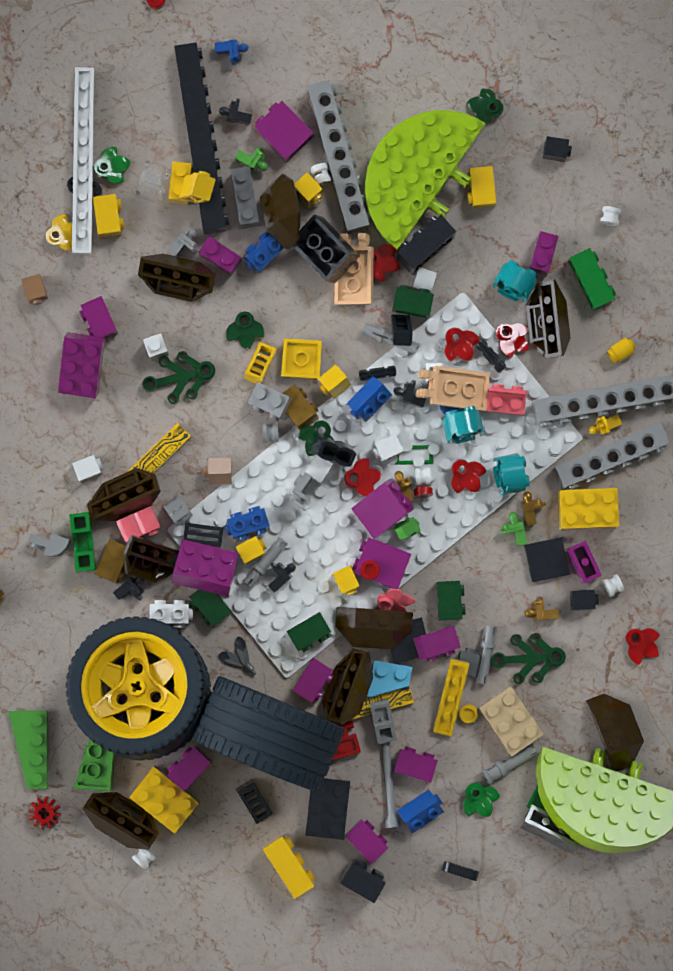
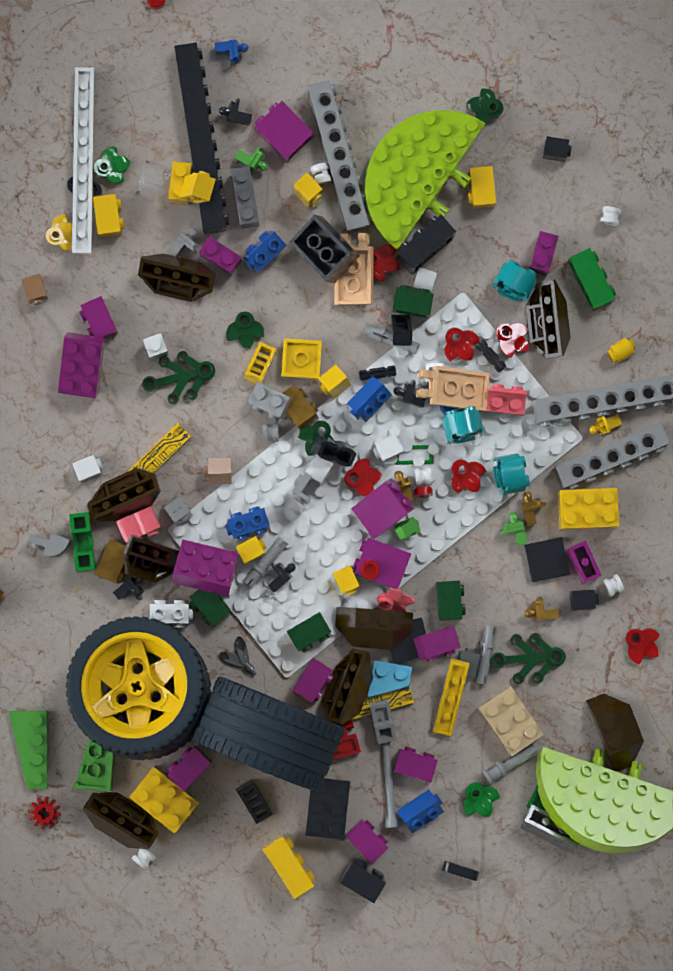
(199, 526): black tile -> none
(282, 211): dark brown wedge -> none
(468, 713): yellow tile -> none

